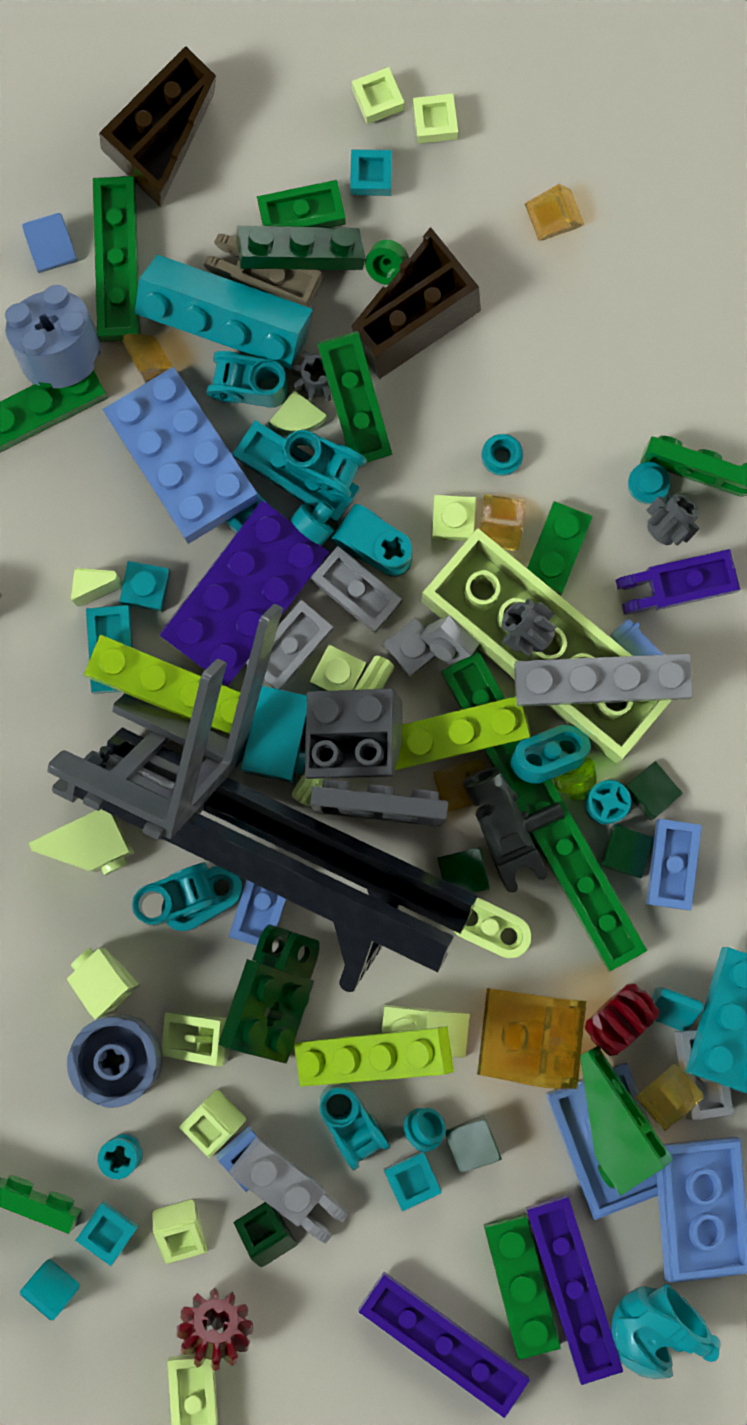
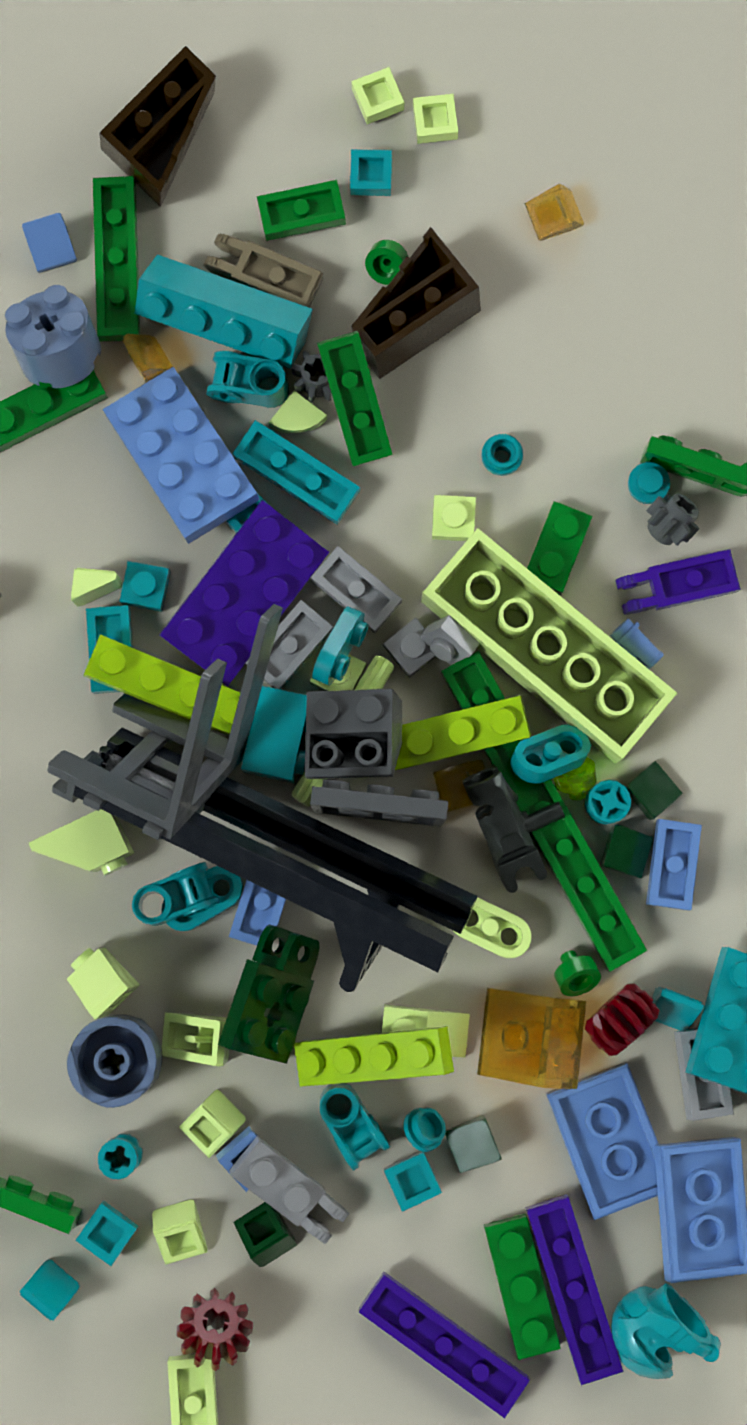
(300, 248): dark green plate -> none
(314, 522): teal tile -> none
(325, 464): teal piece -> none
(333, 657): none -> teal plate
(368, 537): teal piece -> none
(465, 870): dark green slope -> none
(503, 520): clear yellow slope -> none
(528, 627): dark grey gear -> none
(576, 974): none -> green tile
(603, 680): light grey plate -> none
(620, 1132): green slope -> none
(670, 1096): clear yellow slope -> none

